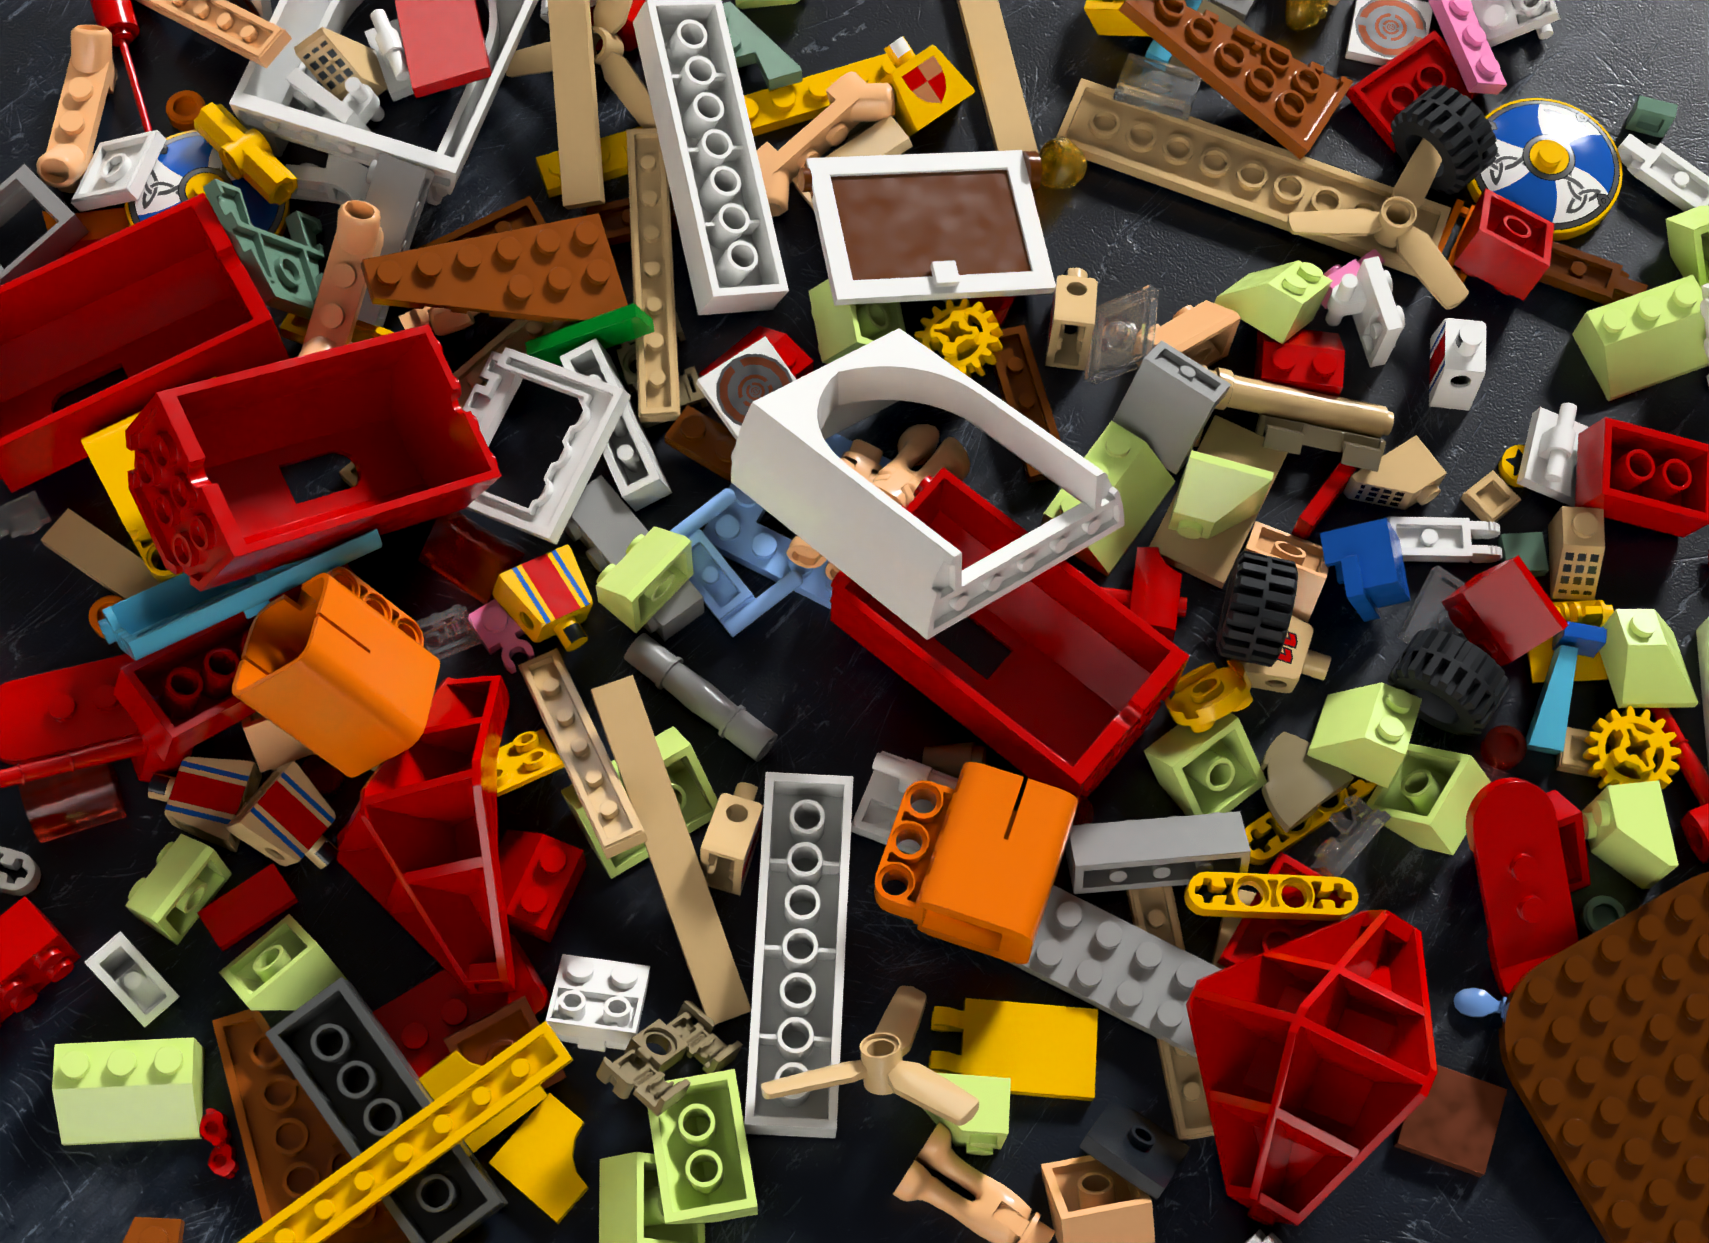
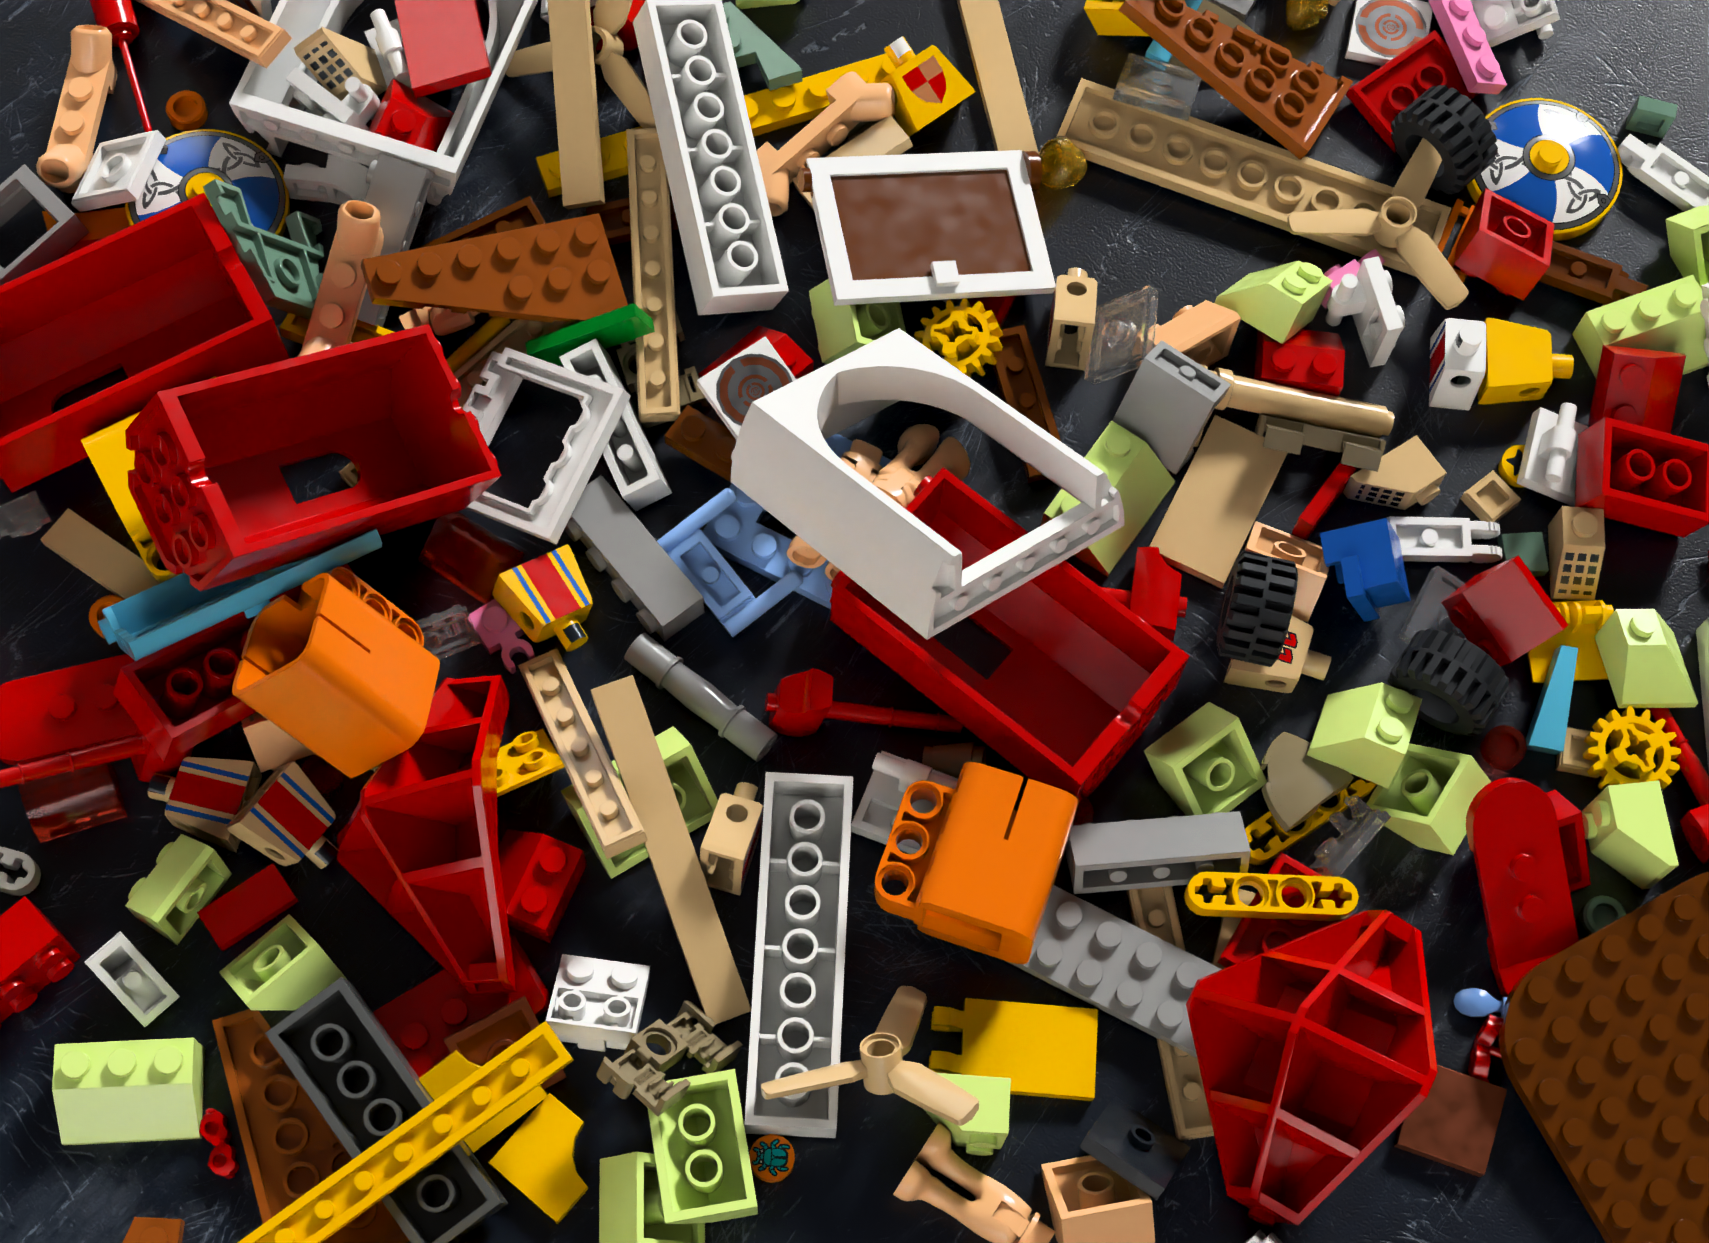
(245, 153): yellow piece -> none
(410, 118): none -> red slope
(476, 342): none -> yellow bar
(645, 576): yellowish green slope -> none
(772, 1158): none -> tile
(806, 699): none -> red piece
(1209, 695): yellow plate -> none
(1216, 495): yellowish green slope -> none
(1483, 1048): none -> red piece
(1519, 363): none -> yellow torso
(1585, 637): blue tile -> none
(1637, 387): none -> red slope

